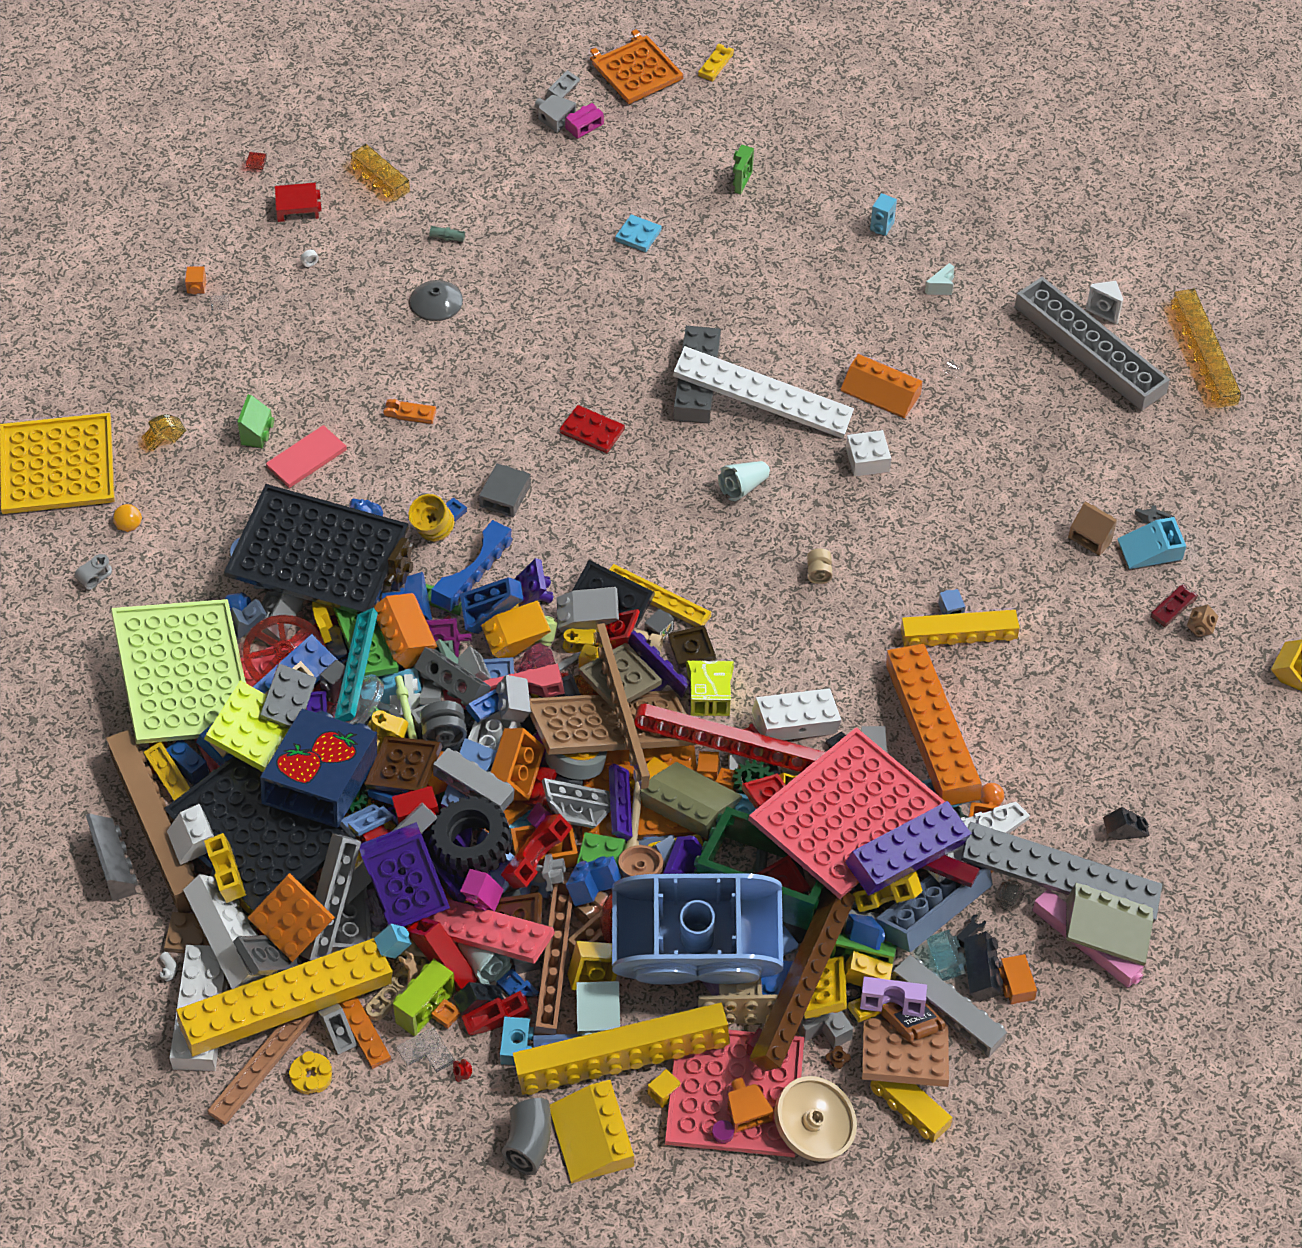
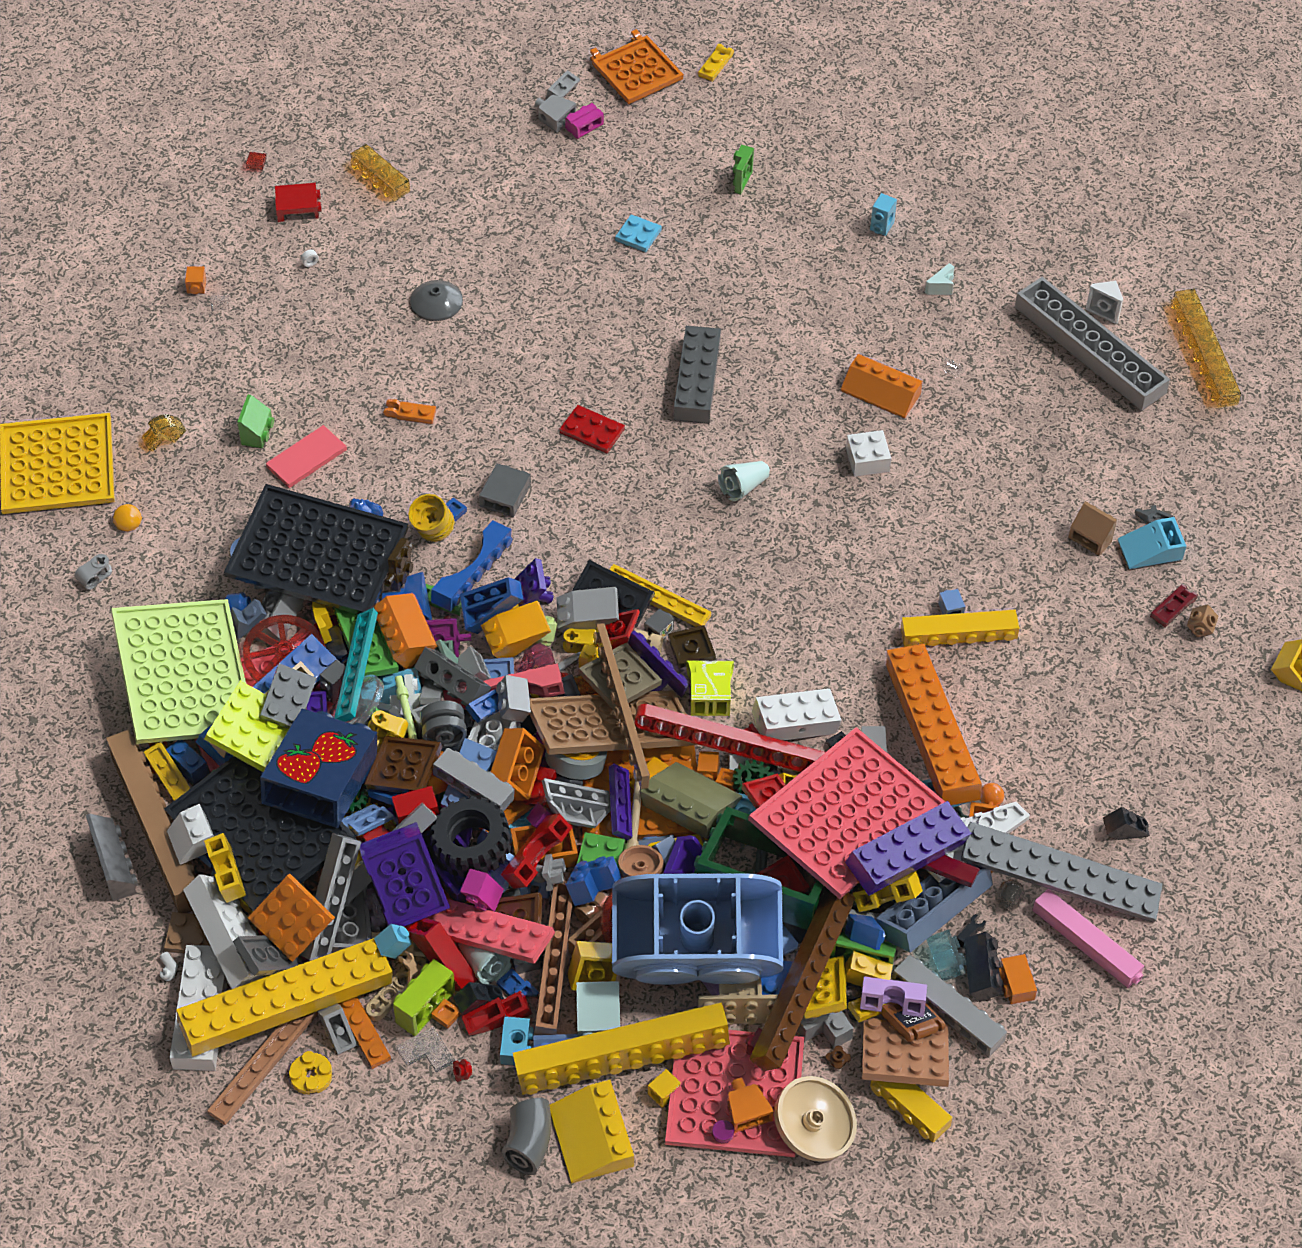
(447, 233): sand green pin -> none
(763, 392): white plate -> none
(819, 566): tan wheel -> none
(1108, 923): slope -> none

